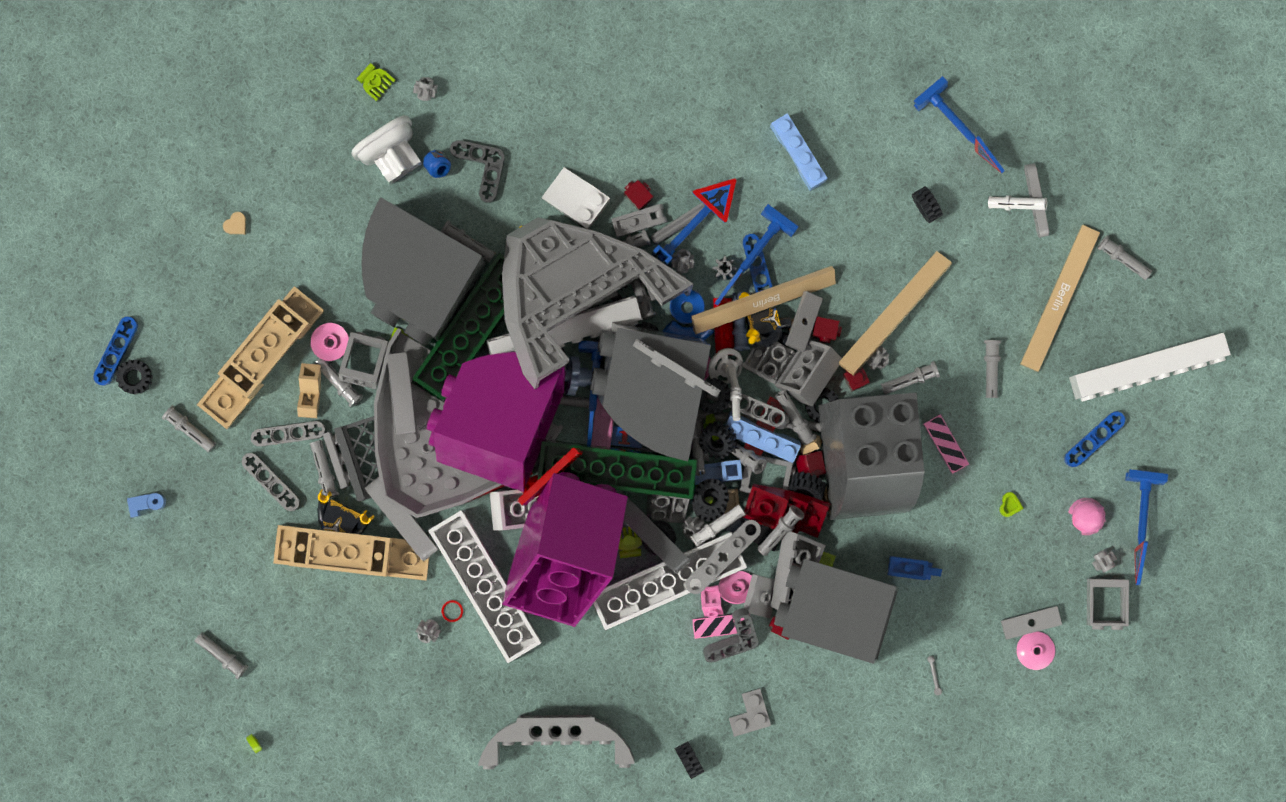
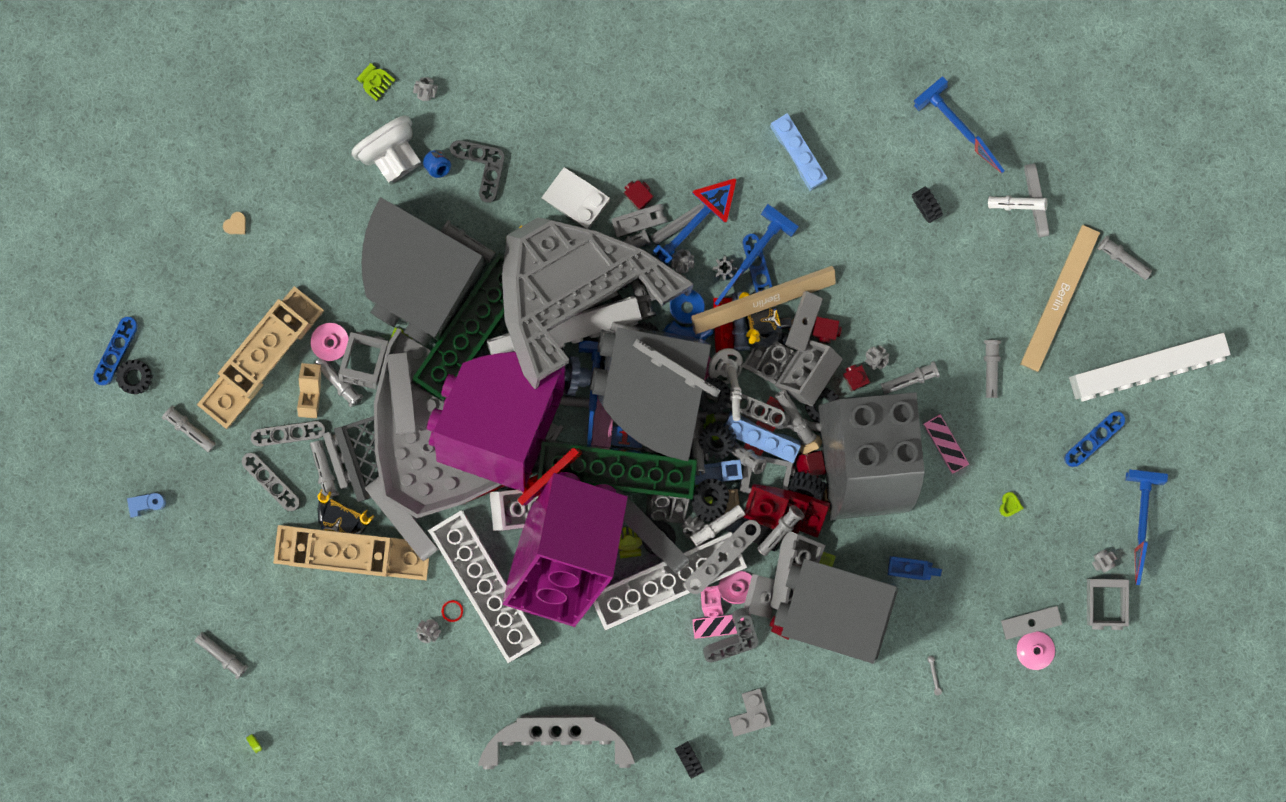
(895, 313): tan tile -> none
(1087, 515): bright pink helmet -> none

